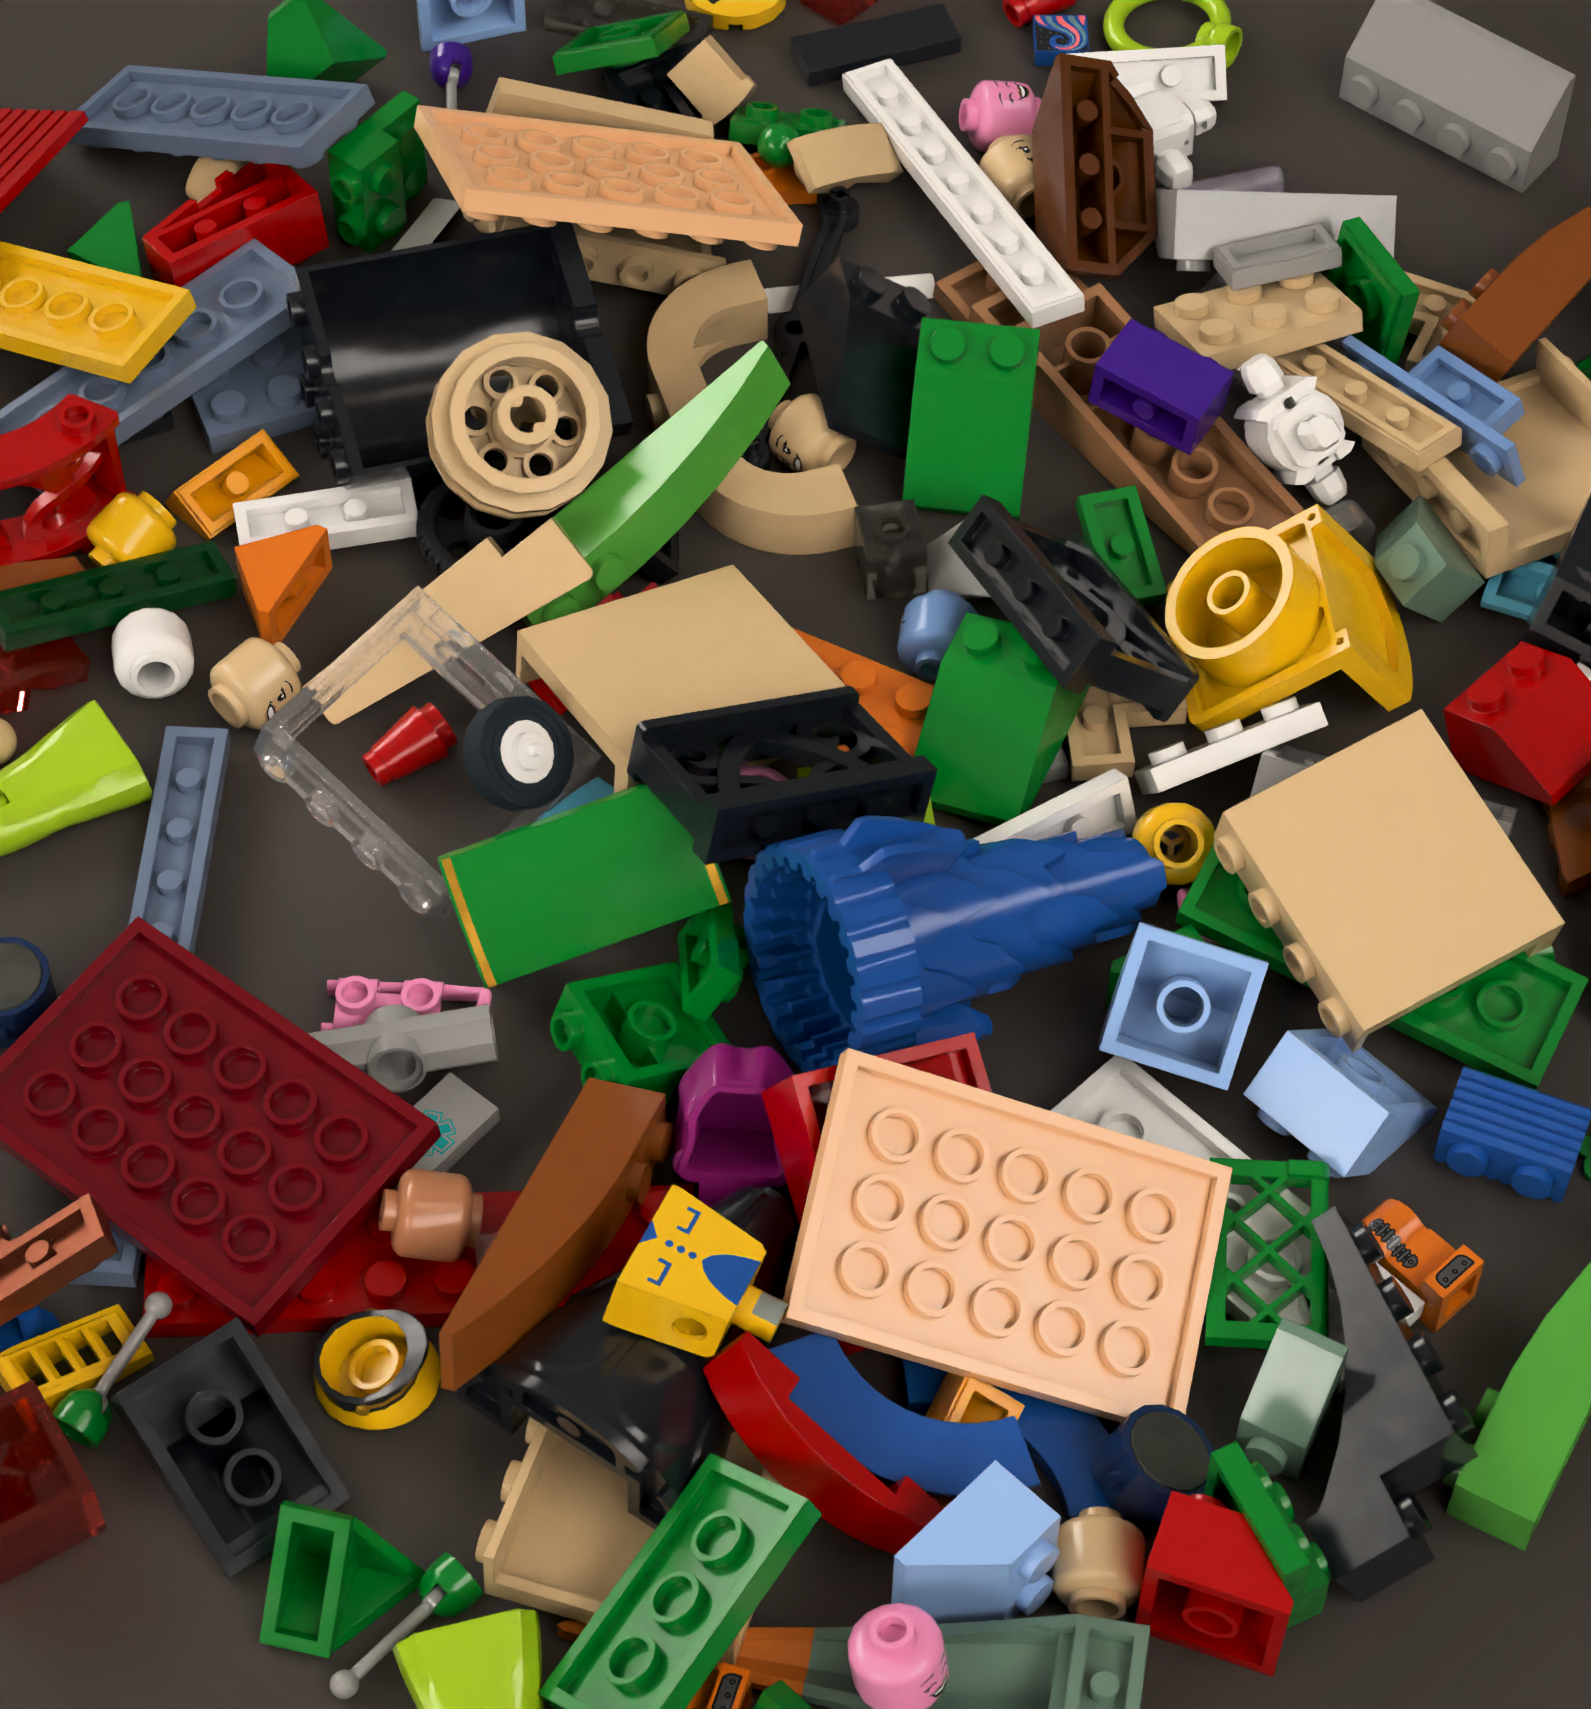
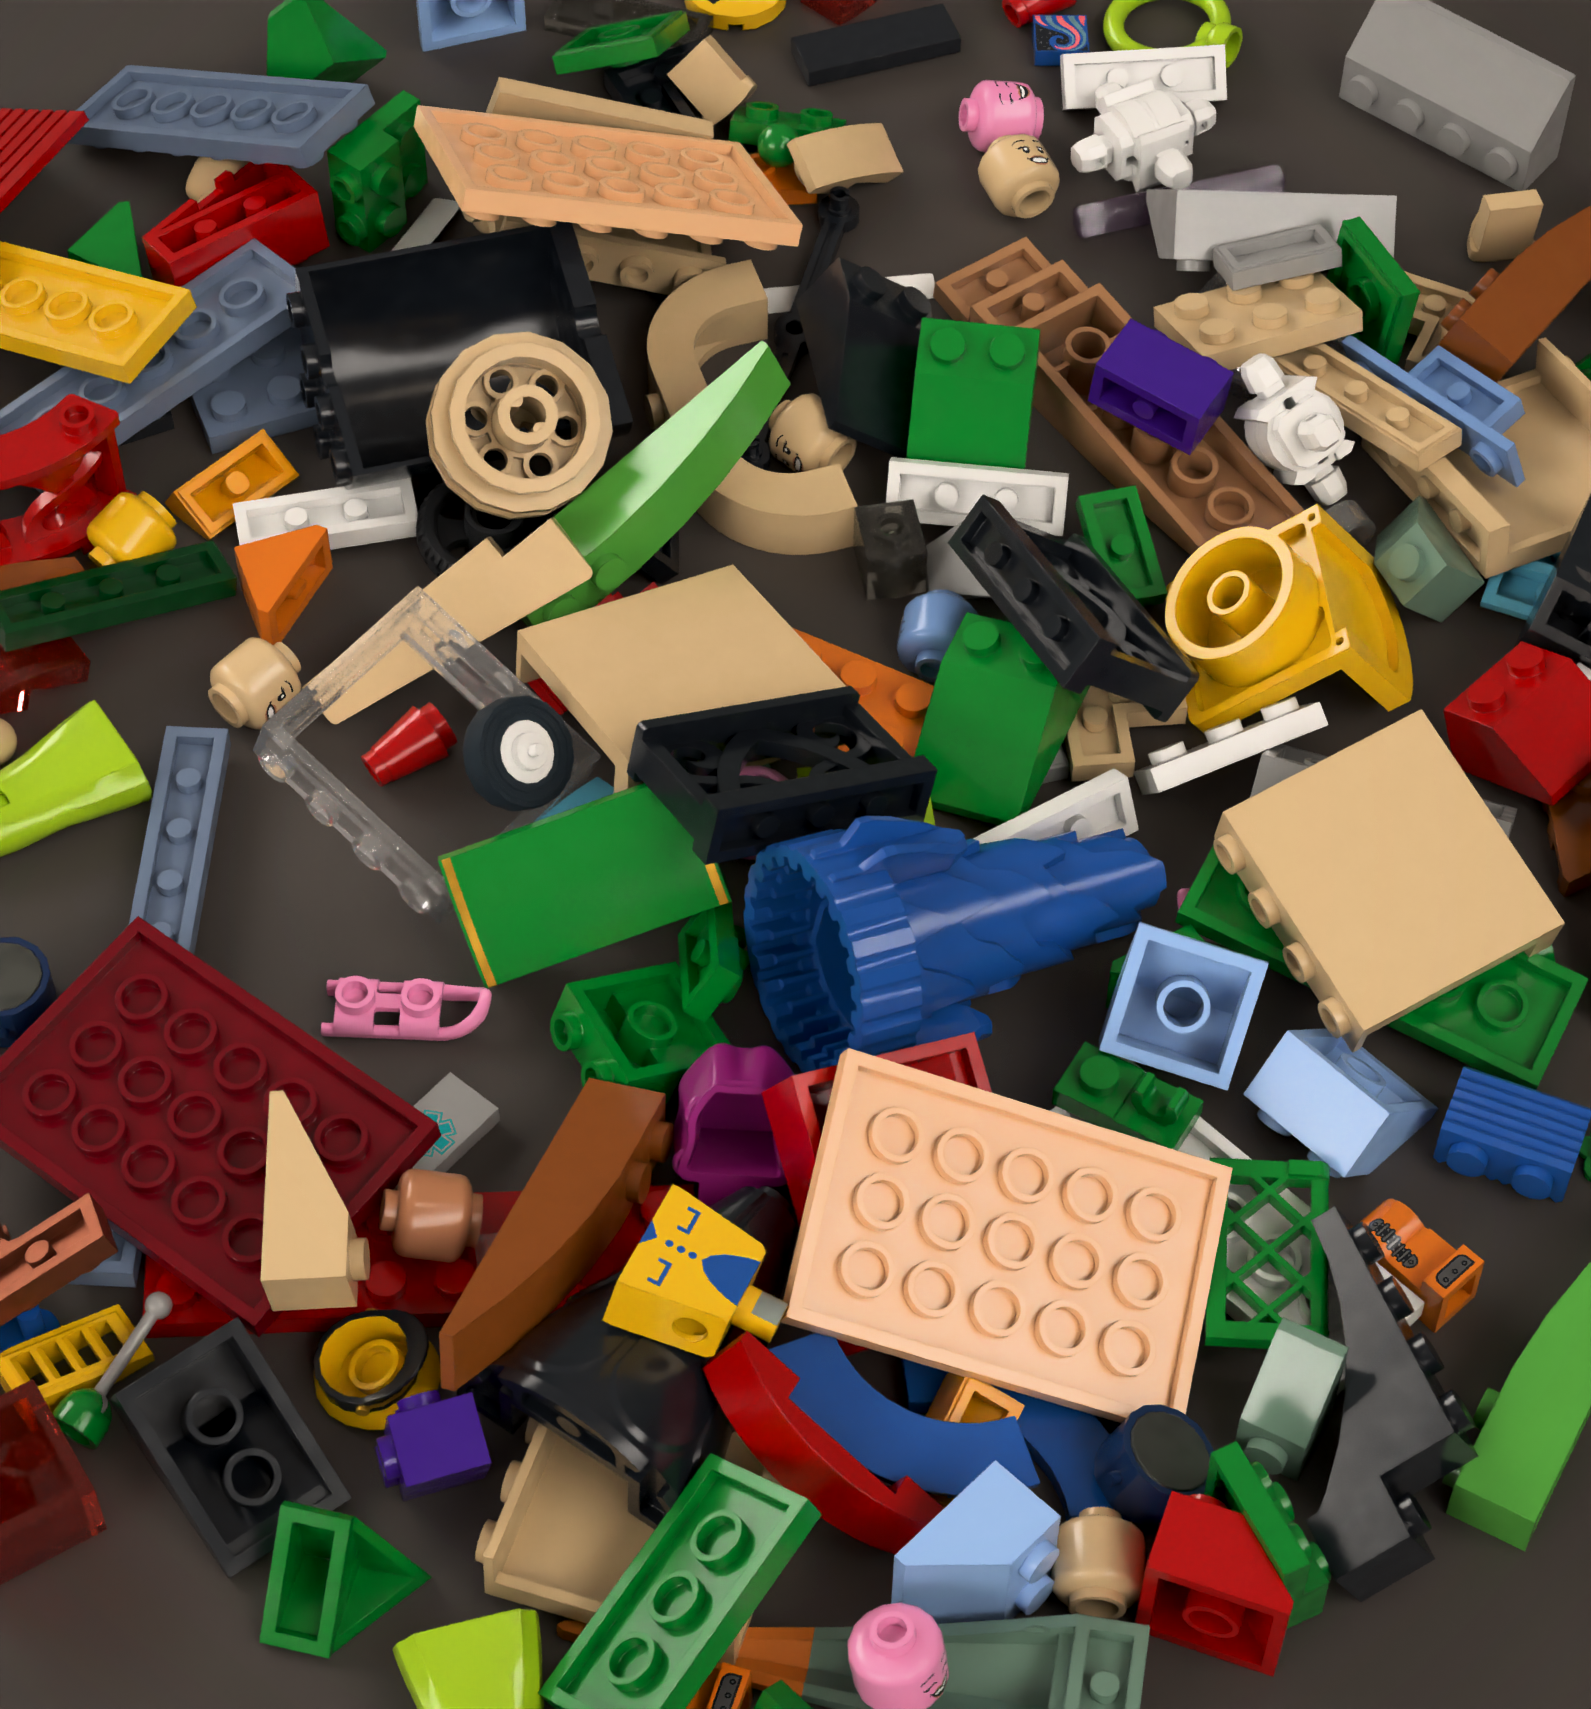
(152, 653): white head -> none
(307, 1232): none -> tan slope
(401, 1045): light grey piece -> none
(432, 1445): none -> dark purple brick
(444, 1591): hinge -> none
(450, 76): dark purple hinge -> none
(949, 491): none -> white plate
(964, 195): white tile -> none
(1092, 170): reddish brown wedge -> none
(1126, 1098): none -> green plate
(1193, 831): yellow head -> none
(1504, 225): none -> tan tile

